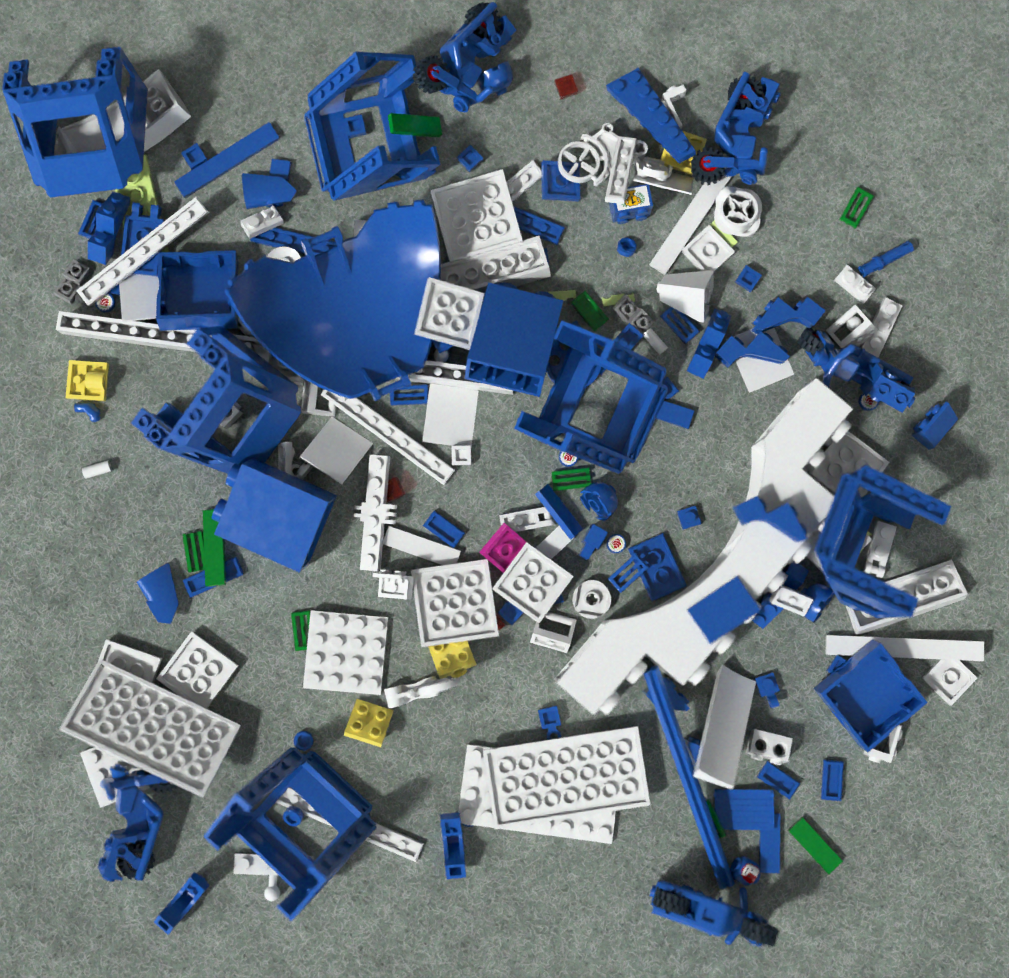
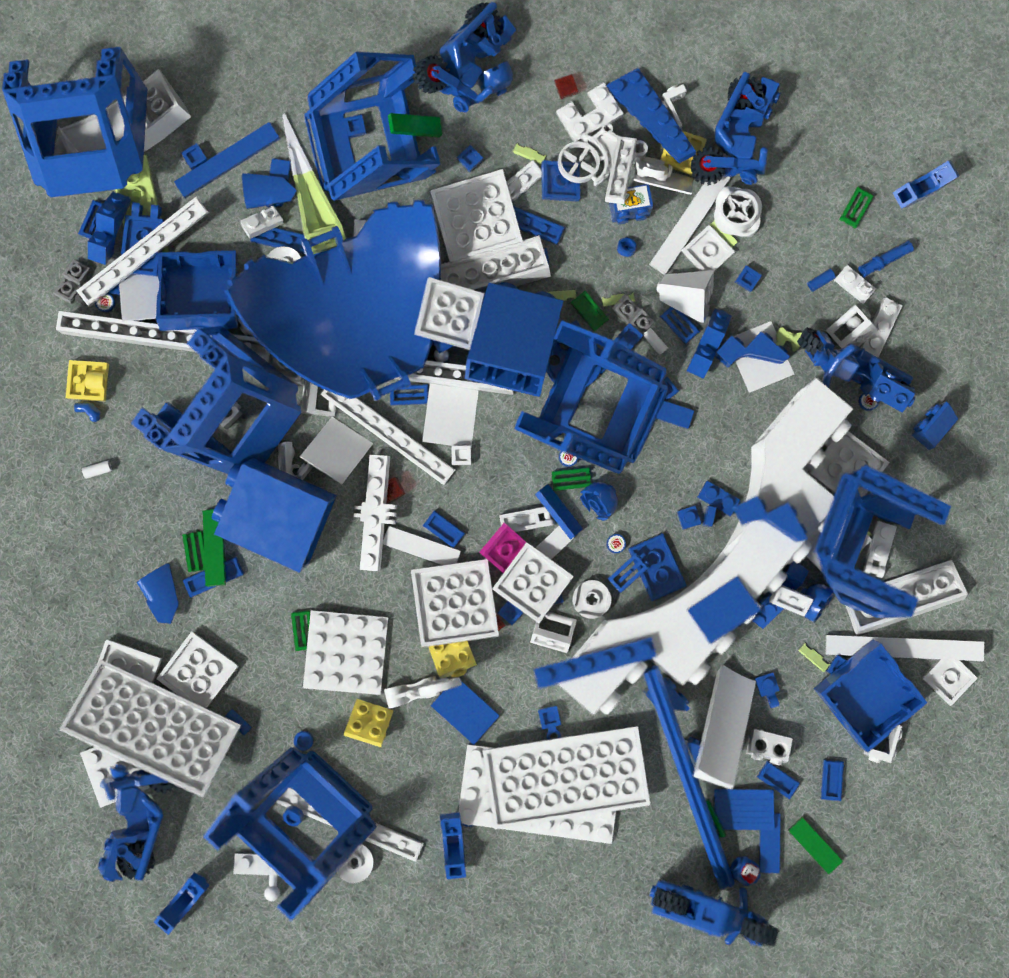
(235, 717): none -> blue axle
(314, 207): none -> yellowish green plate
(359, 872): none -> white dish
(395, 585): white bracket -> none
(465, 711): none -> blue tile
(528, 153): none -> yellowish green piece
(592, 540): blue piece -> none
(595, 662): none -> blue plate
(605, 112): none -> white plate
(709, 516): none -> blue tile
(718, 498): none -> blue plate
(779, 313): blue arch -> none
(783, 336): none -> yellowish green piece
(814, 657): none -> yellowish green piece
(821, 280): none -> blue axle
(926, 185): none -> arch

